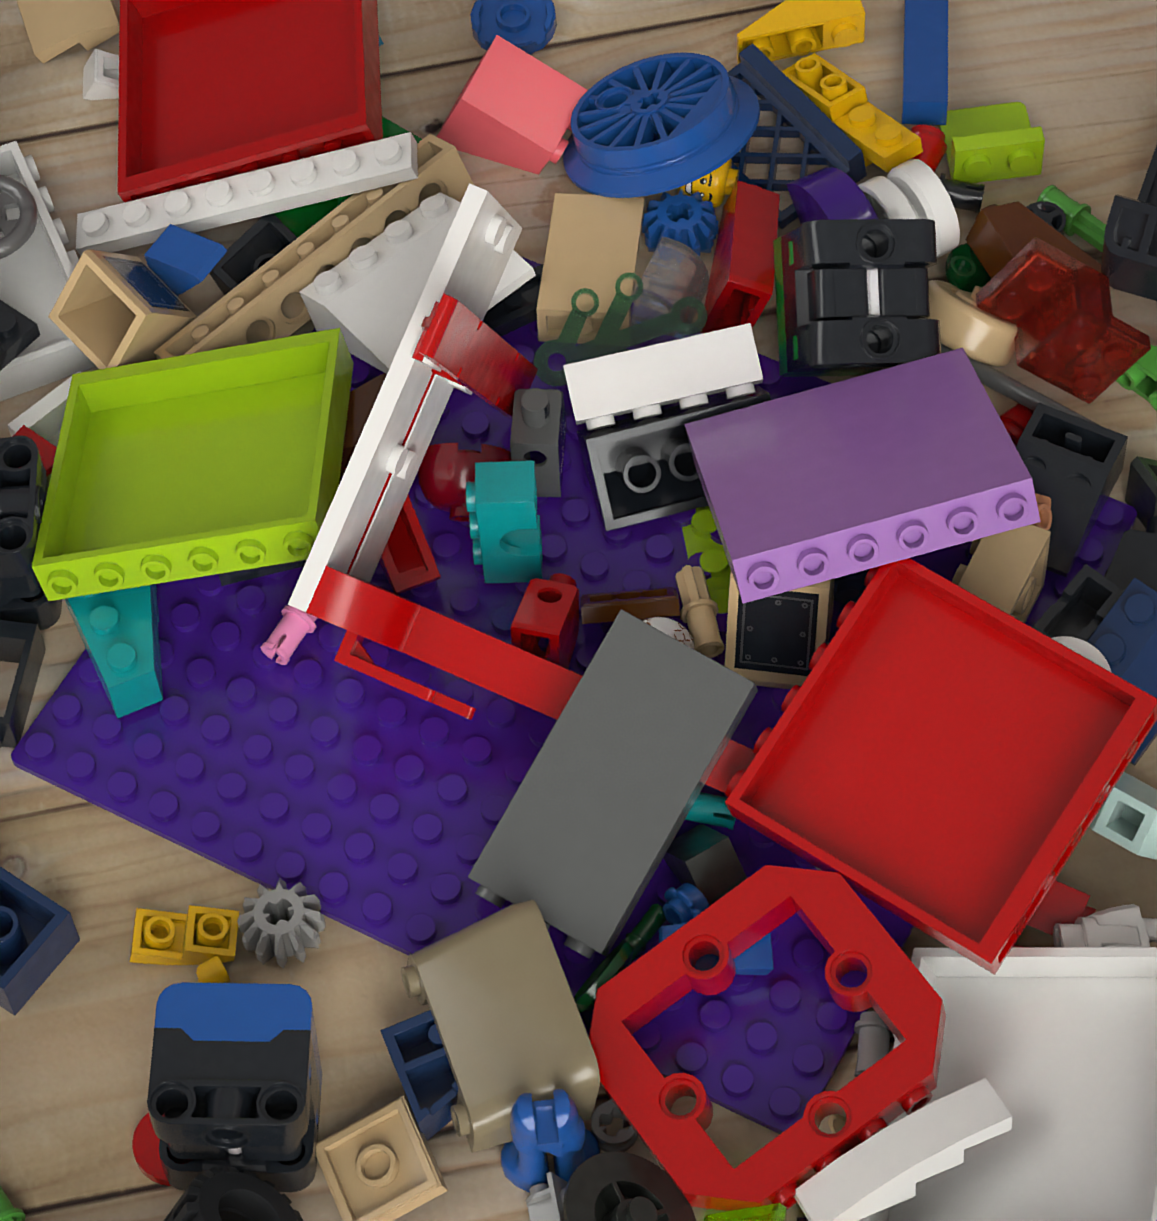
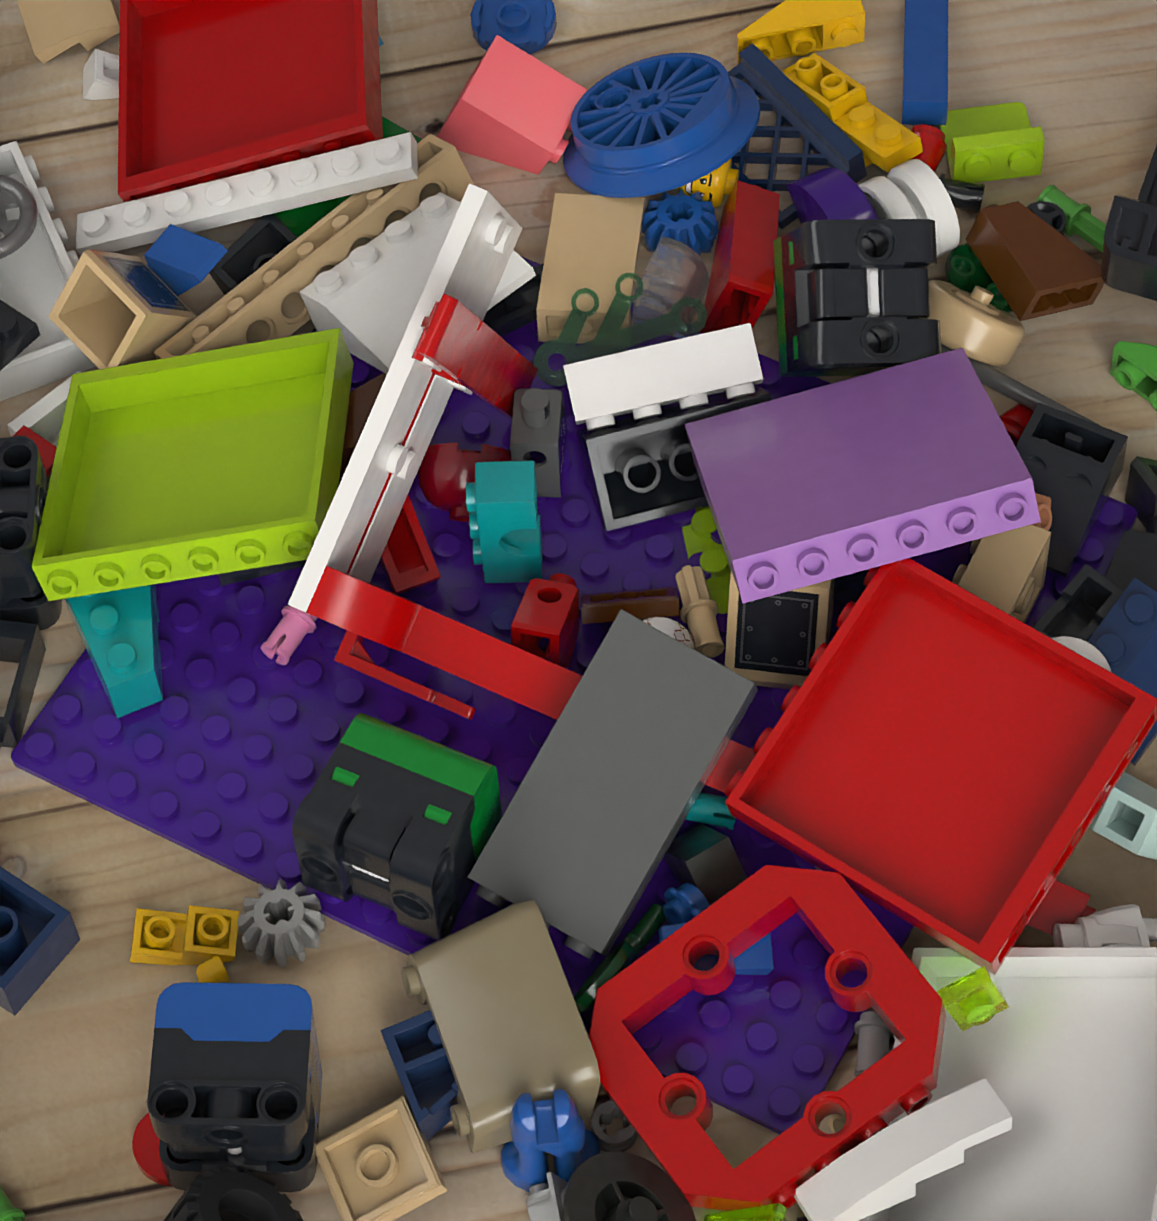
(397, 824): none -> black piece
(973, 999): none -> clear neon green plate
(1063, 321): clear red bracket -> none

